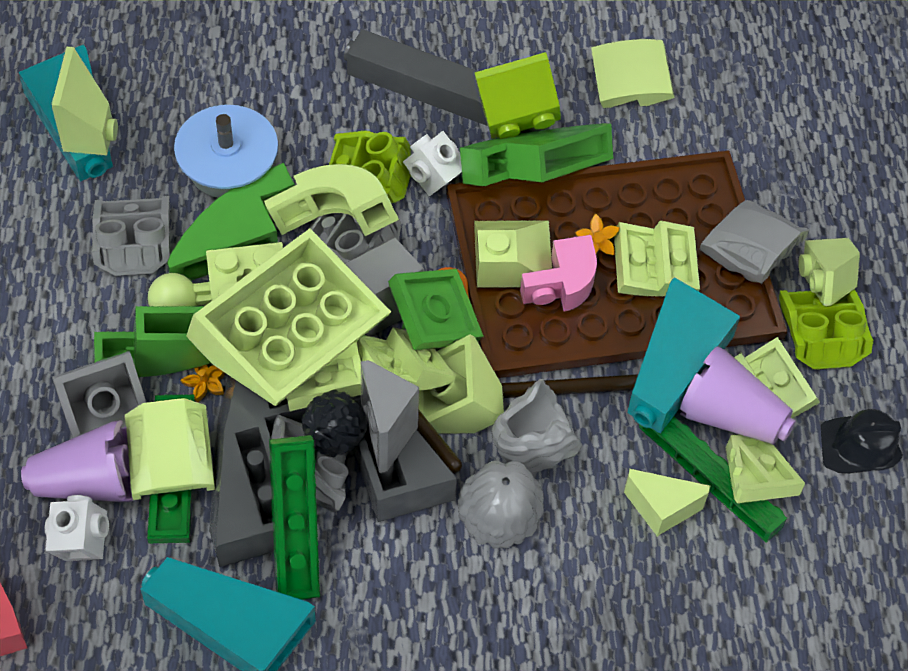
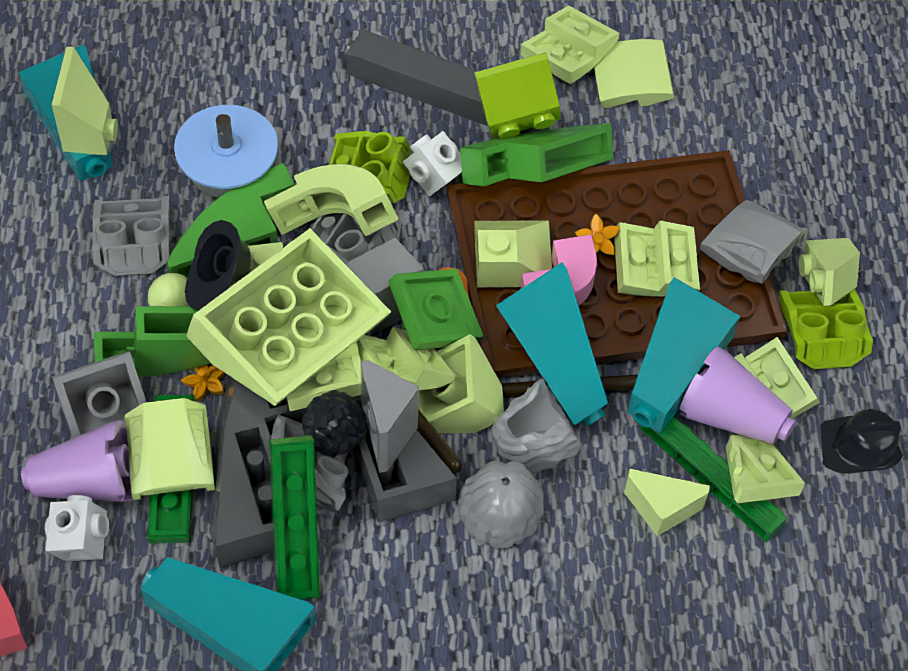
(217, 263): none -> black piece
(555, 338): none -> teal slope
(571, 43): none -> yellowish green slope

